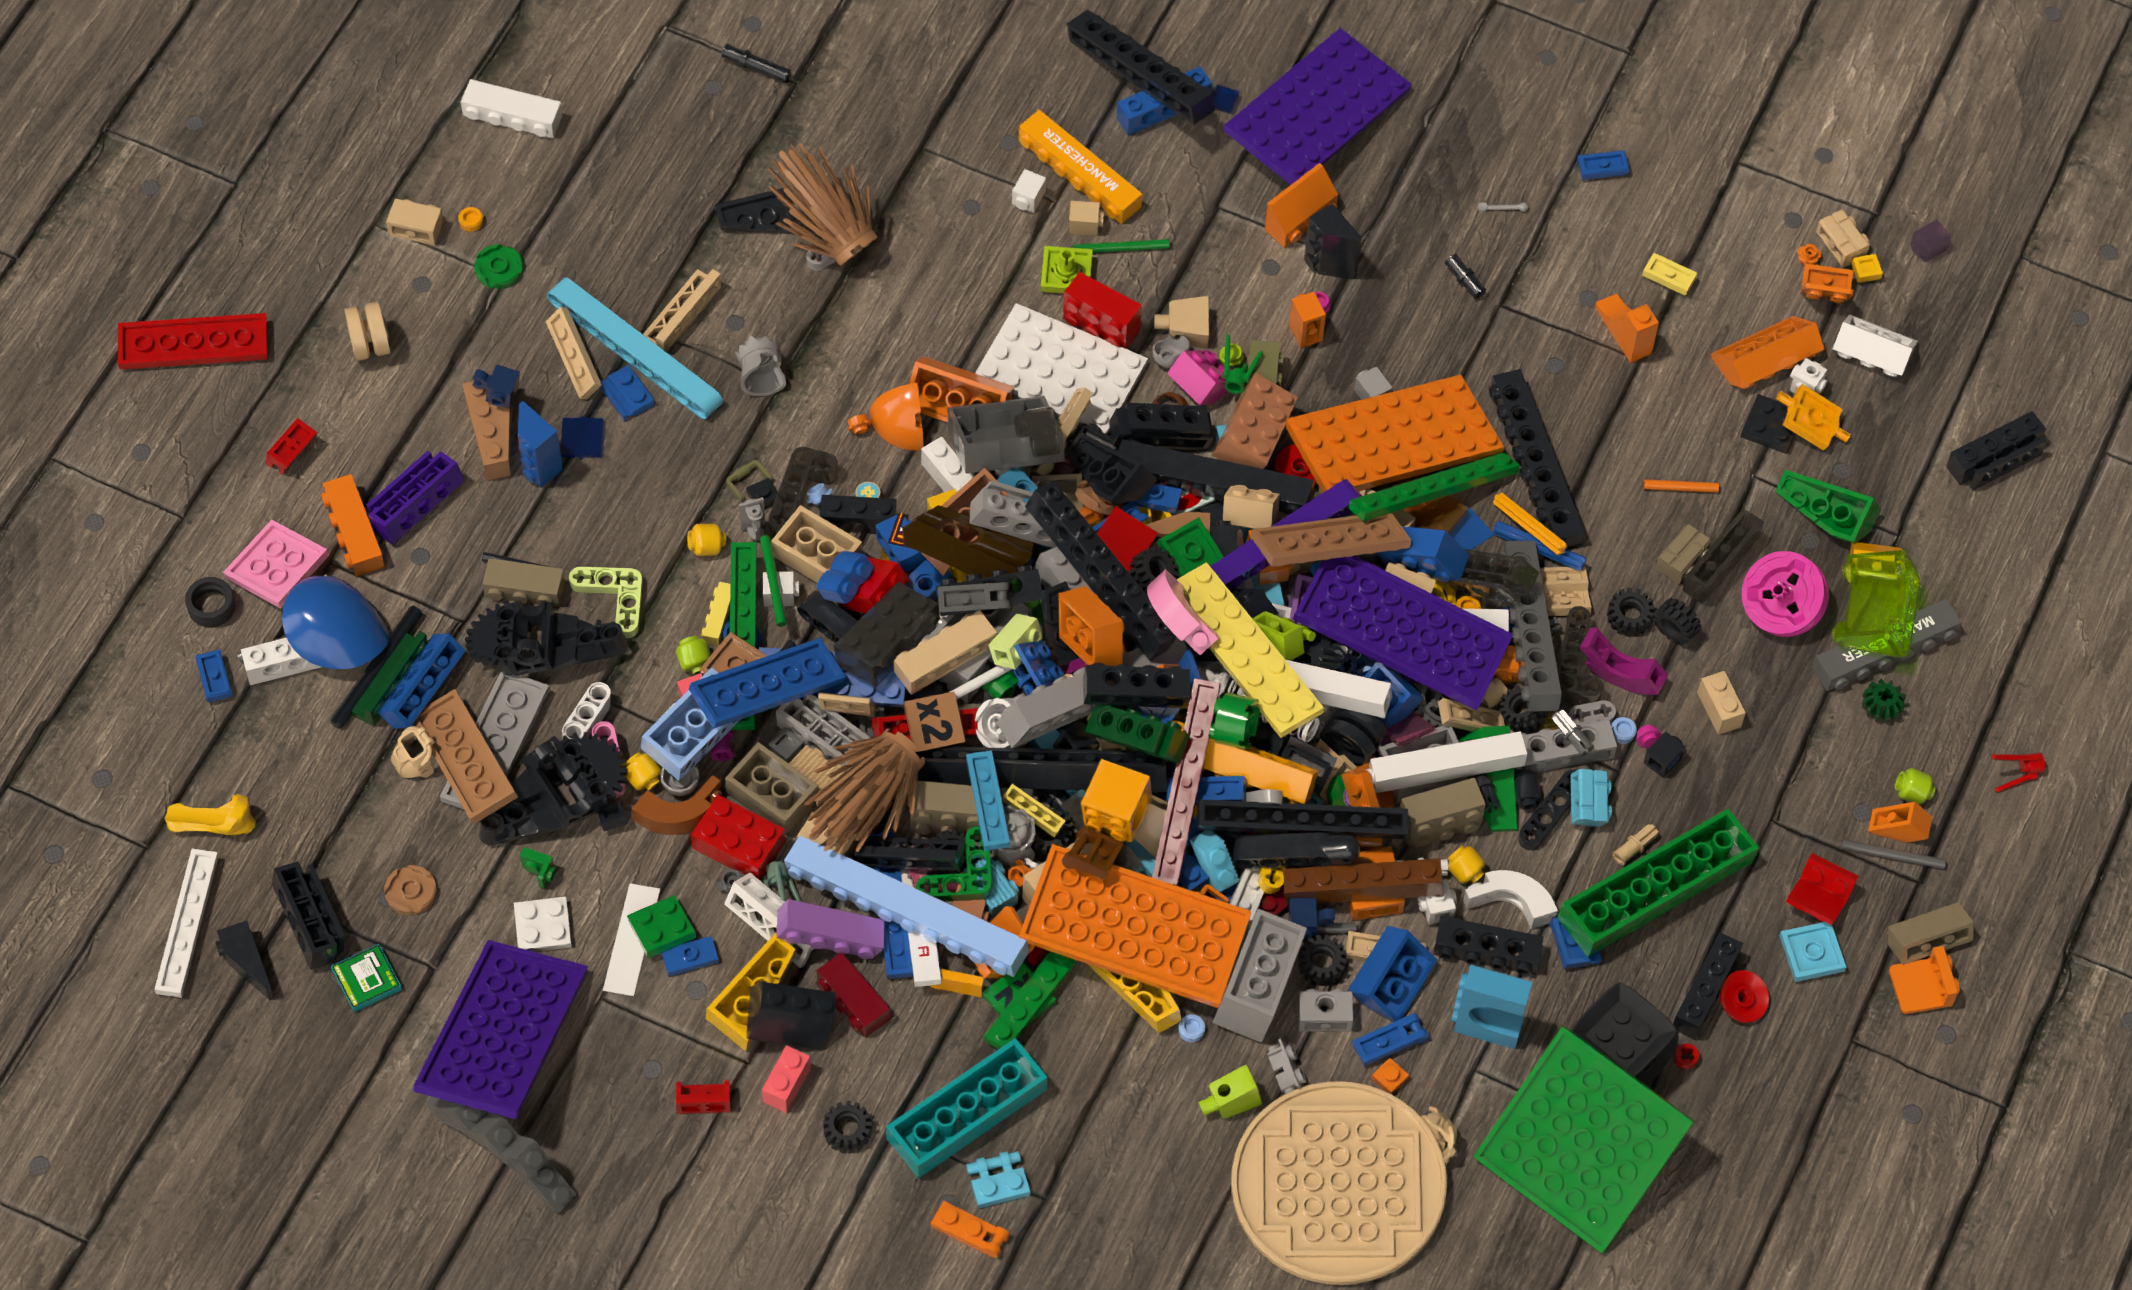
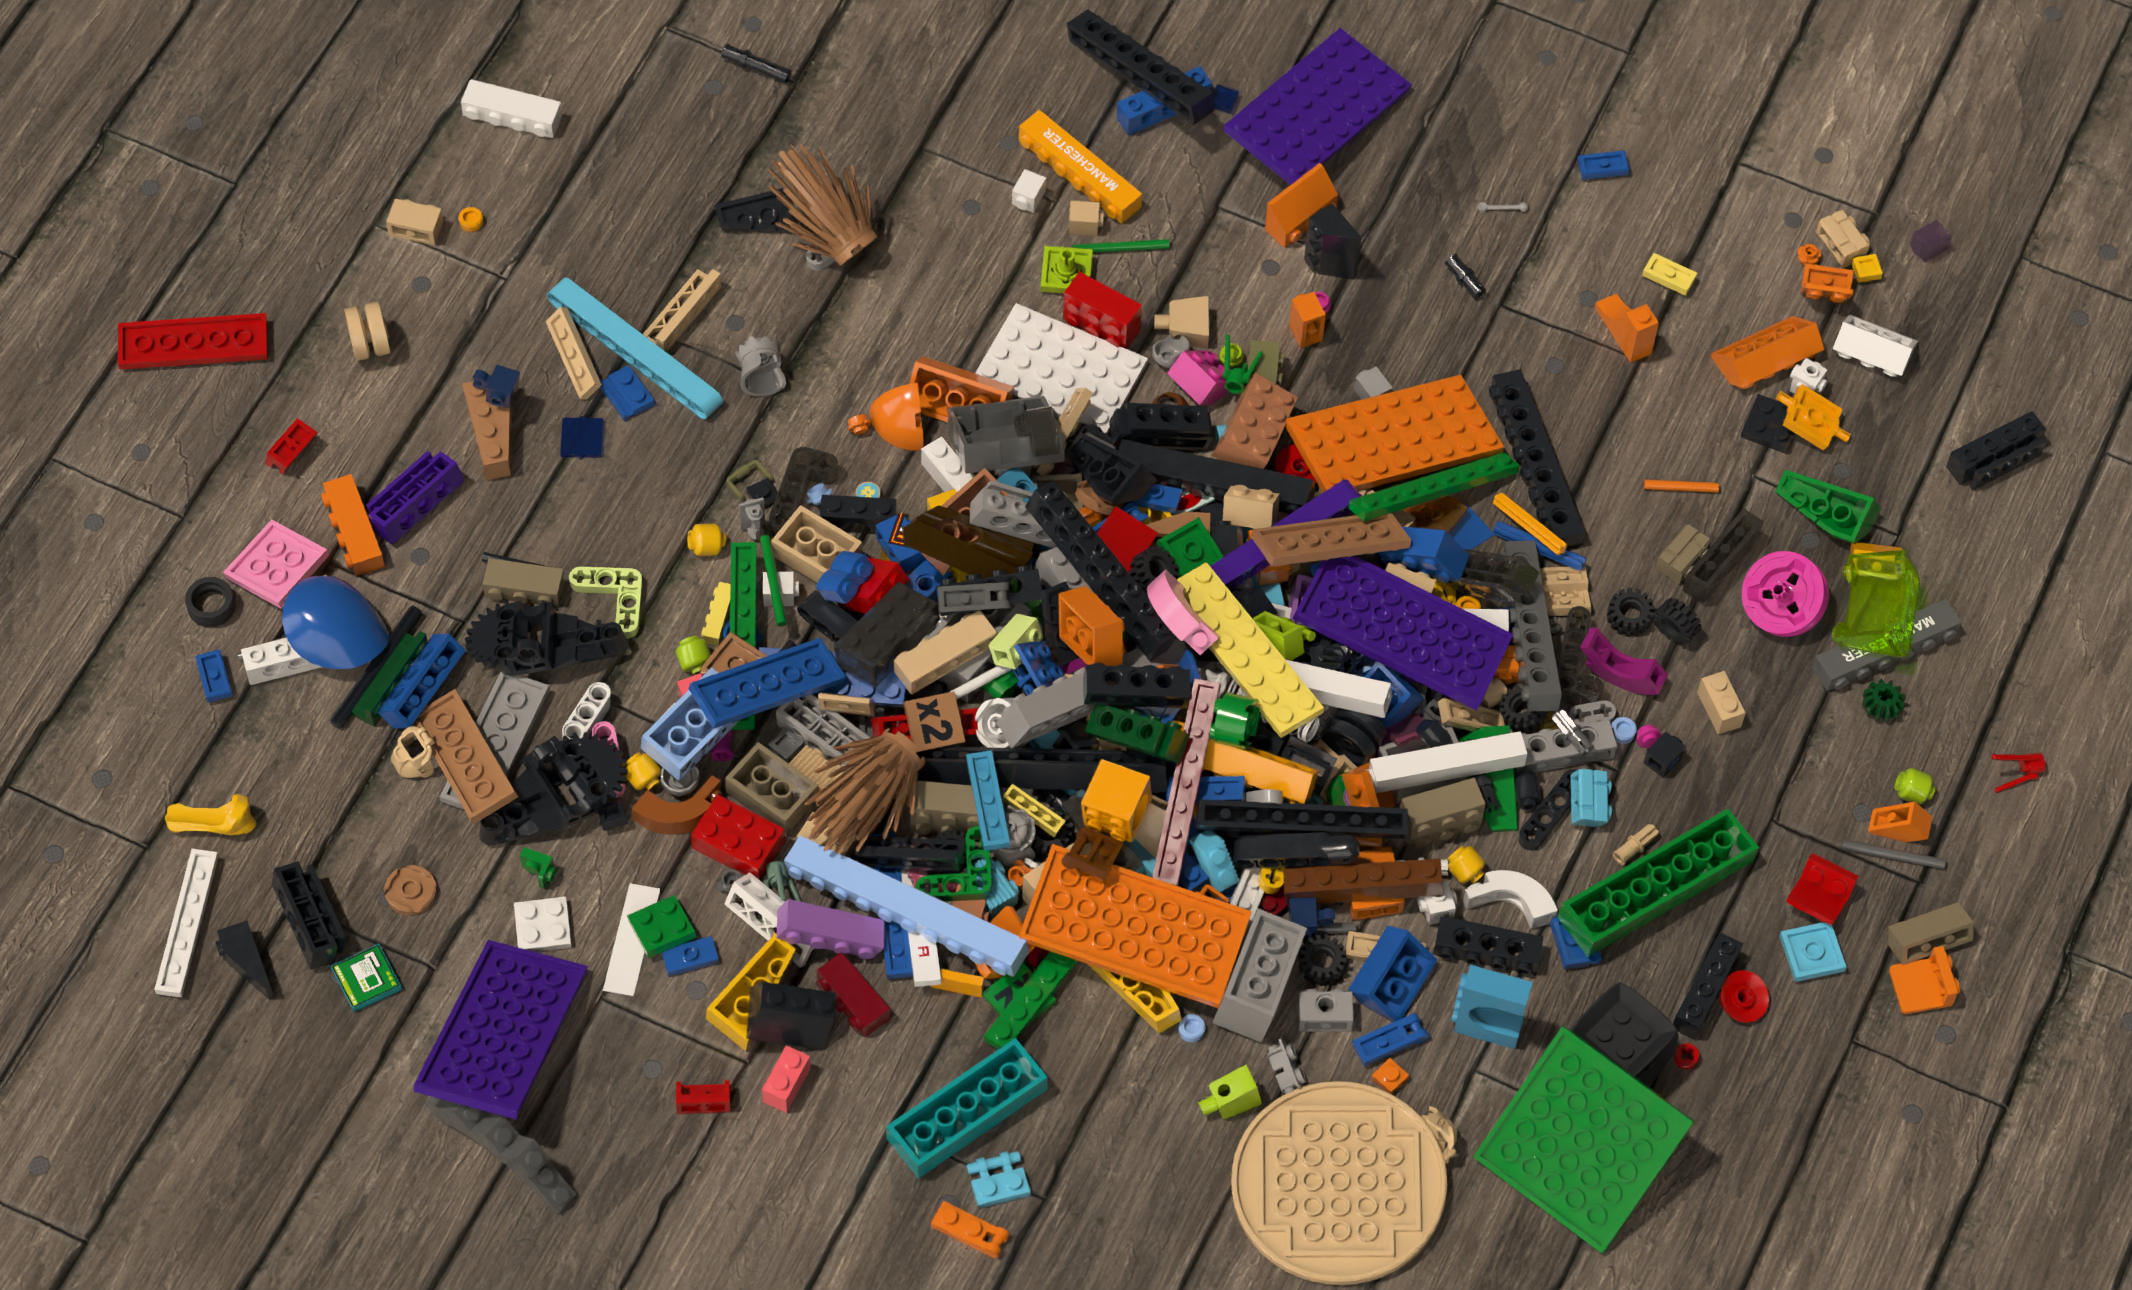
(498, 266): green tile -> none
(538, 447): blue slope -> none
(843, 1112): black tyre -> none
(1432, 733): none -> black brick

